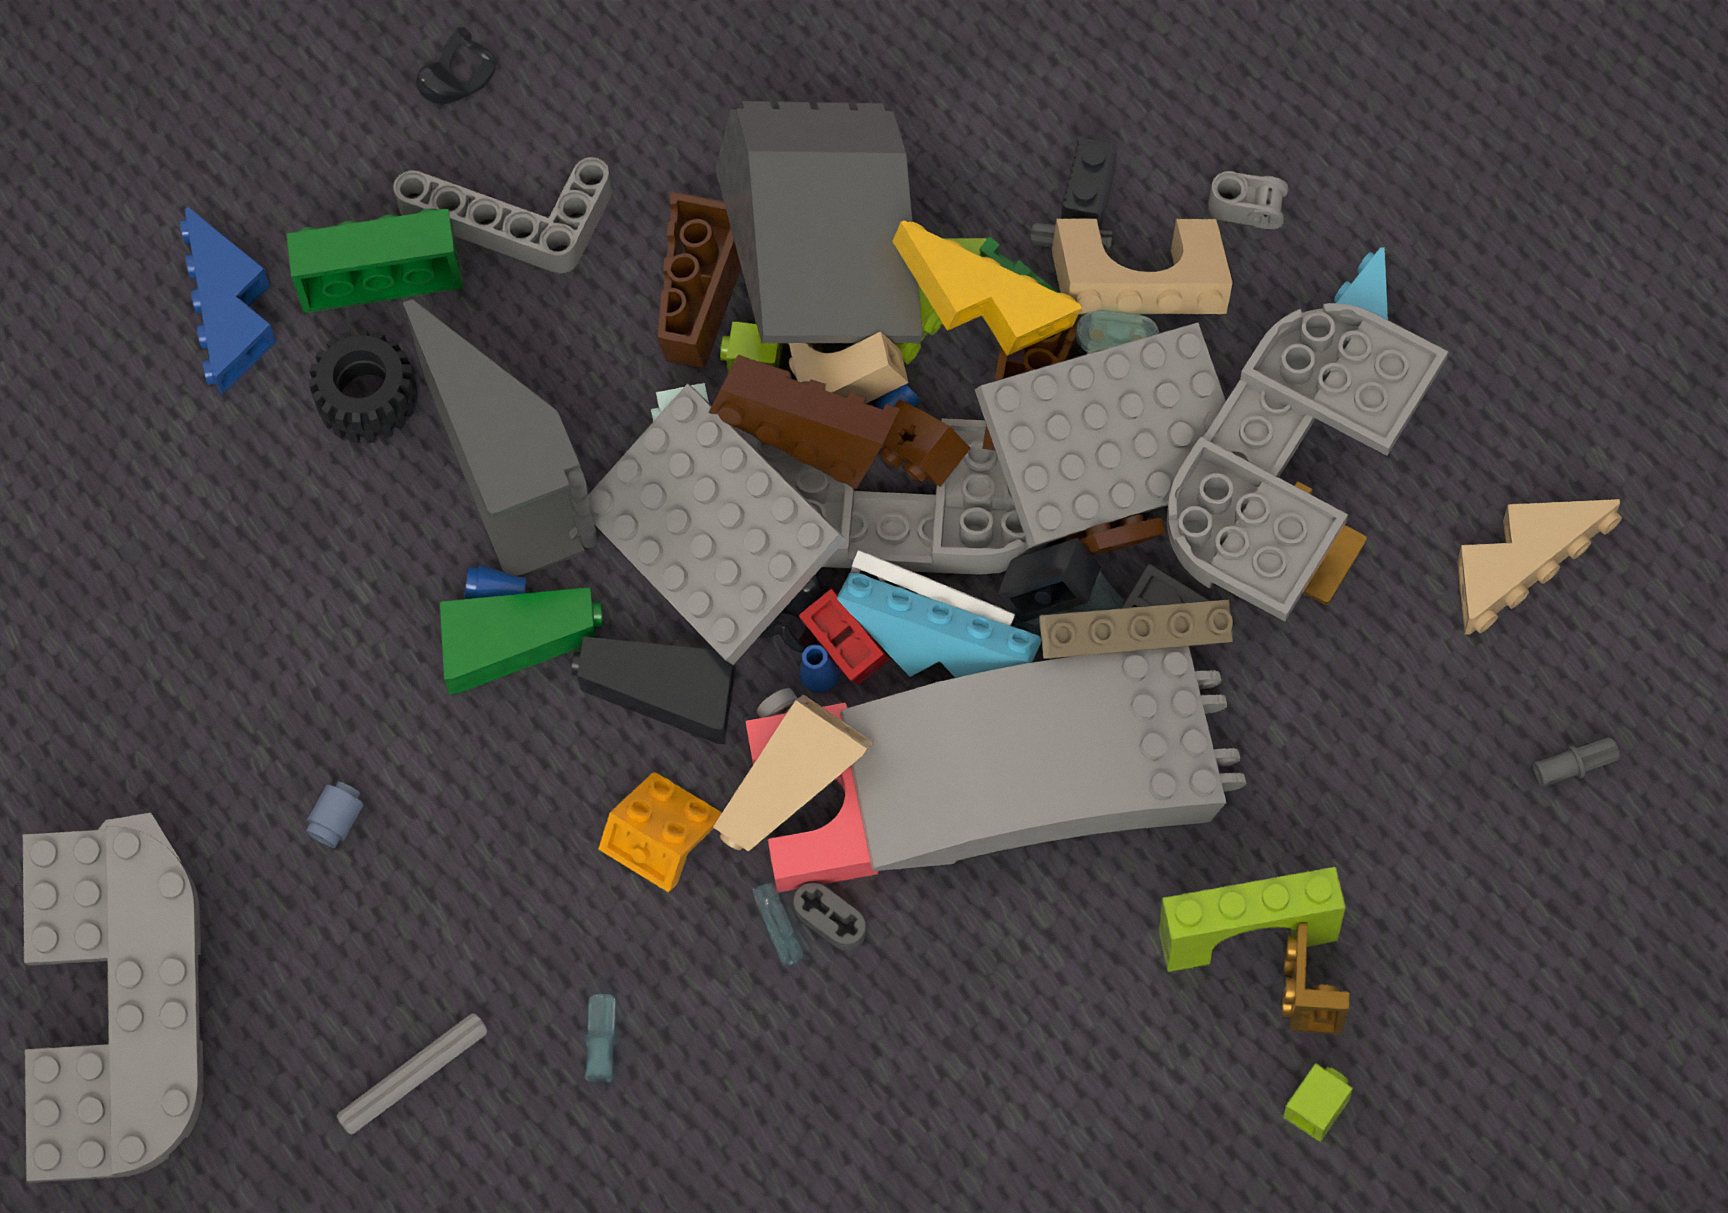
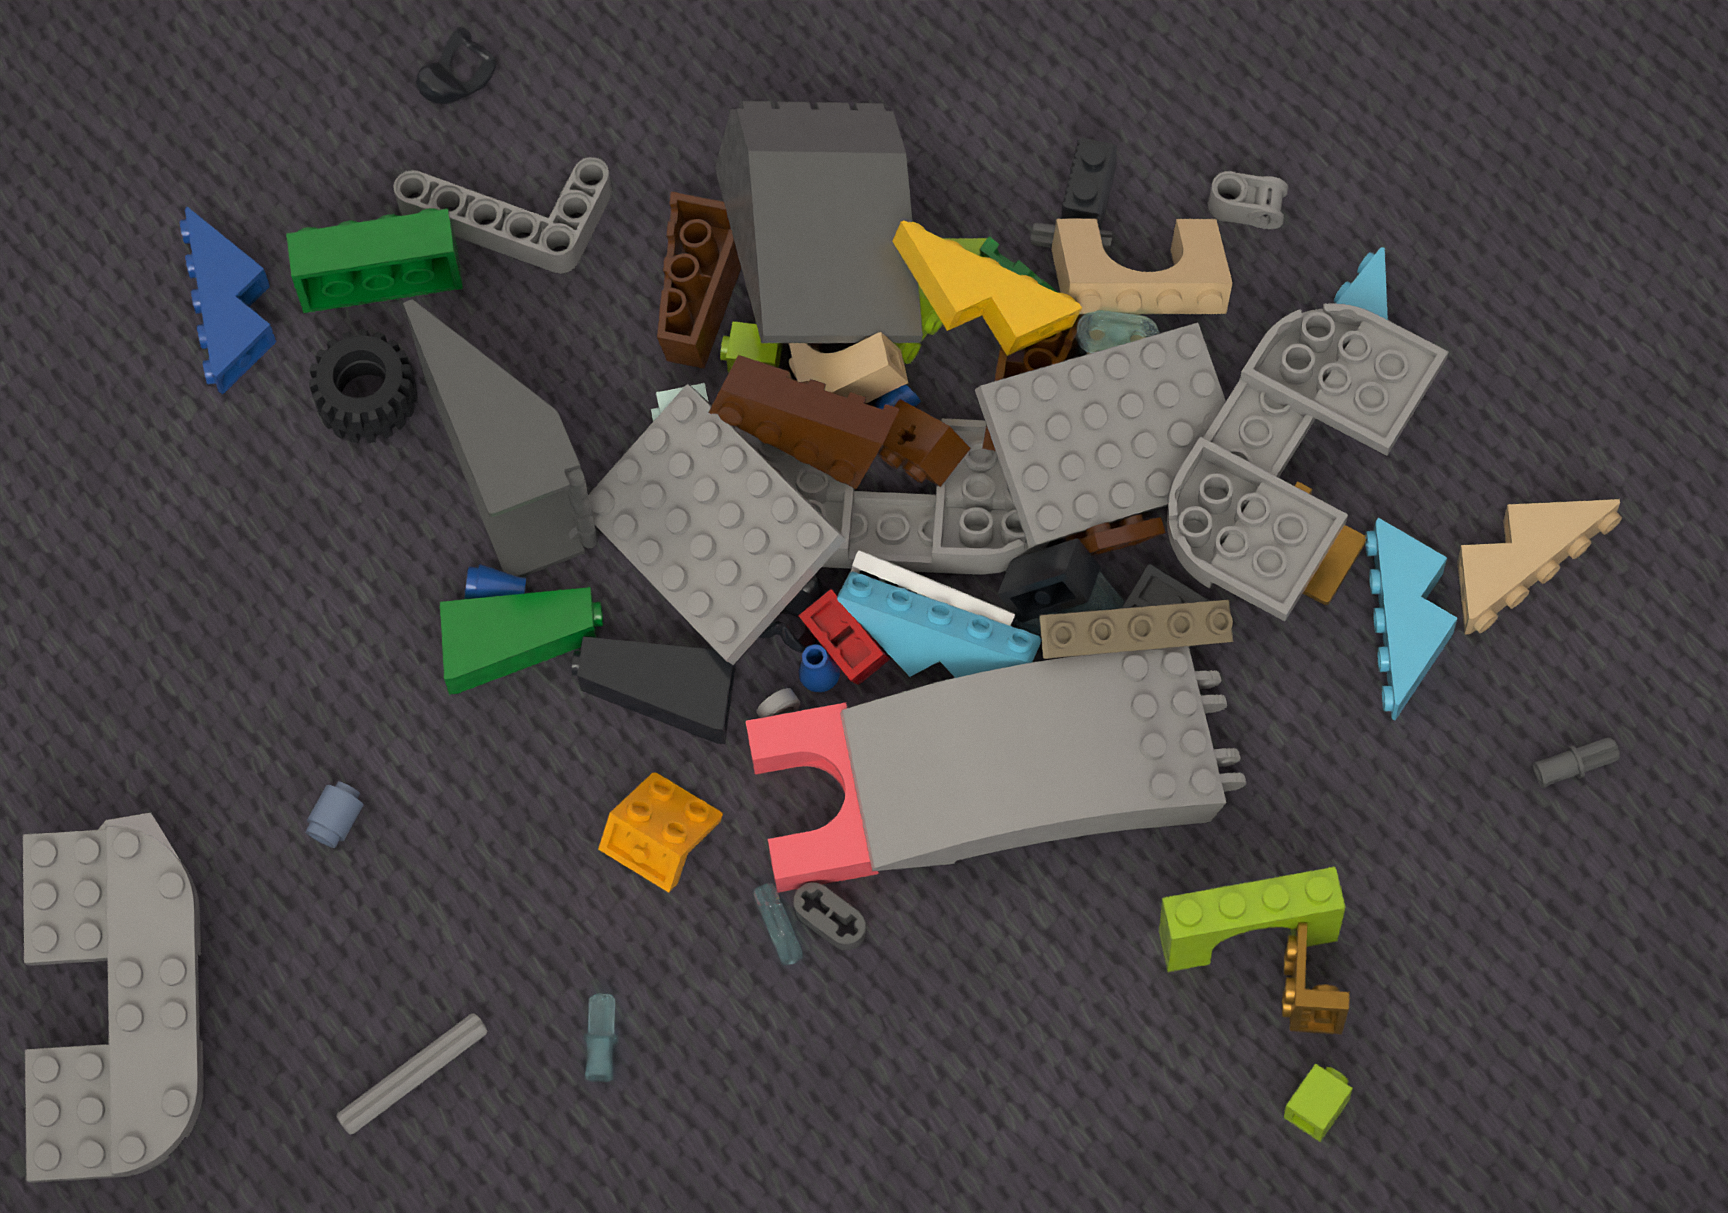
(795, 765): tan slope -> none
(1410, 624): none -> medium azure slope

